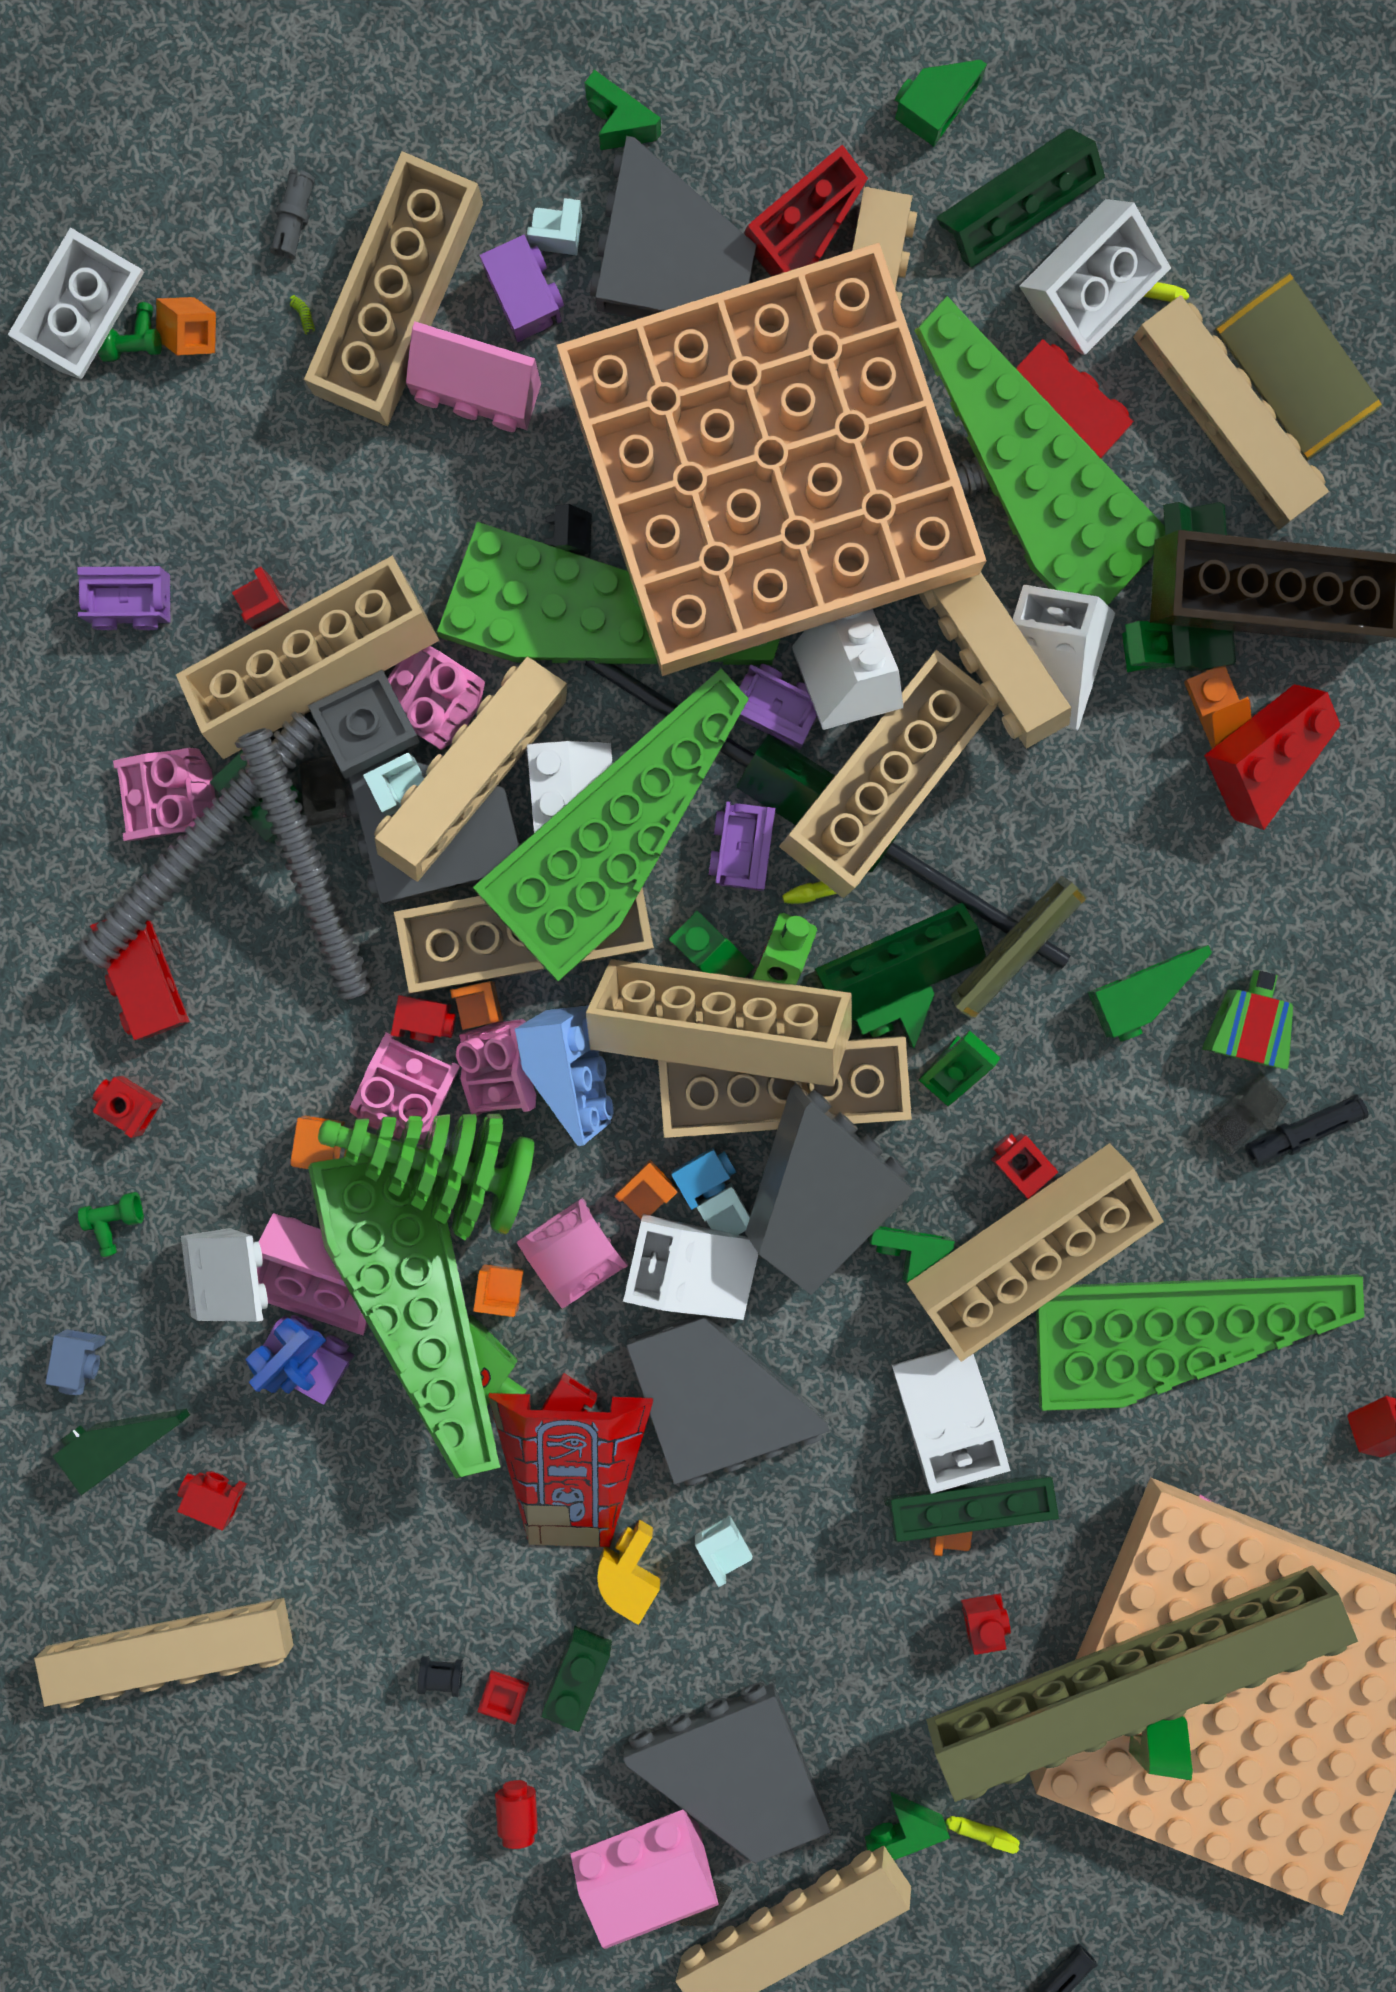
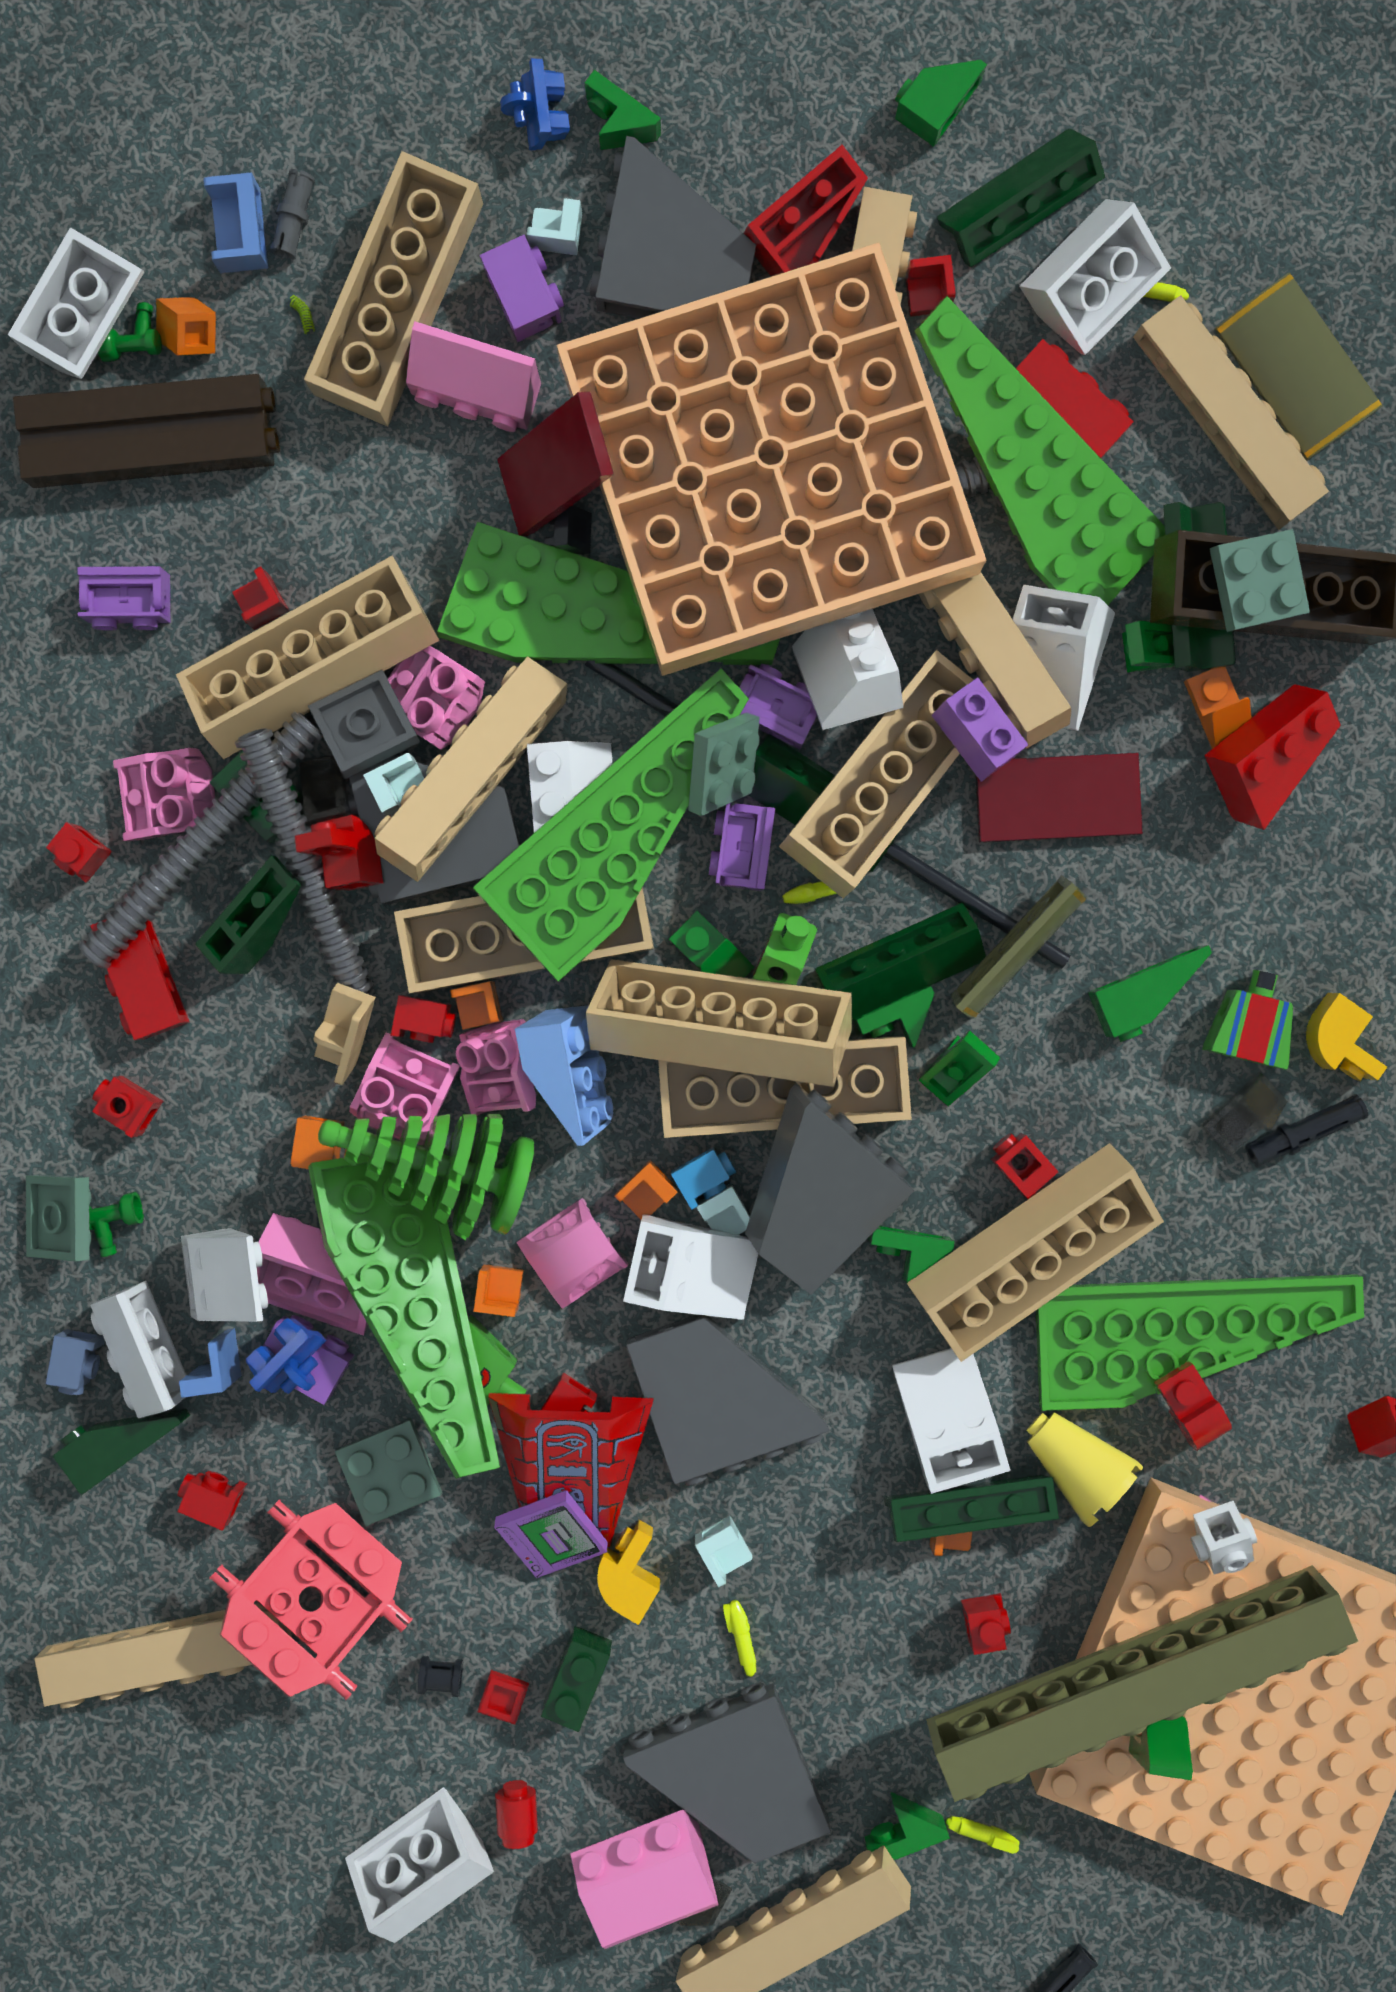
(57, 1217): none -> sand green plate
(78, 851): none -> red brick
(140, 1349): none -> white slope
(145, 431): none -> dark brown brick
(220, 1373): none -> medium blue panel
(237, 223): none -> medium blue panel
(251, 920): none -> dark green slope
(341, 1615): none -> coral piece
(344, 1029): none -> tan panel
(346, 852): none -> red brick
(388, 1472): none -> sand green plate
(417, 1867): none -> white slope
(530, 105): none -> blue hips
(551, 1534): none -> tile
(555, 464): none -> dark red tile
(723, 763): none -> sand green plate
(738, 1624): none -> neon yellow piece
(928, 283): none -> red panel
(979, 729): none -> medium lavender hinge
(1061, 798): none -> dark red tile
(1082, 1465): none -> light yellow cone
(1193, 1406): none -> red brick
(1223, 1538): none -> white brick
(1259, 580): none -> sand green plate
(1332, 1038): none -> yellow brick

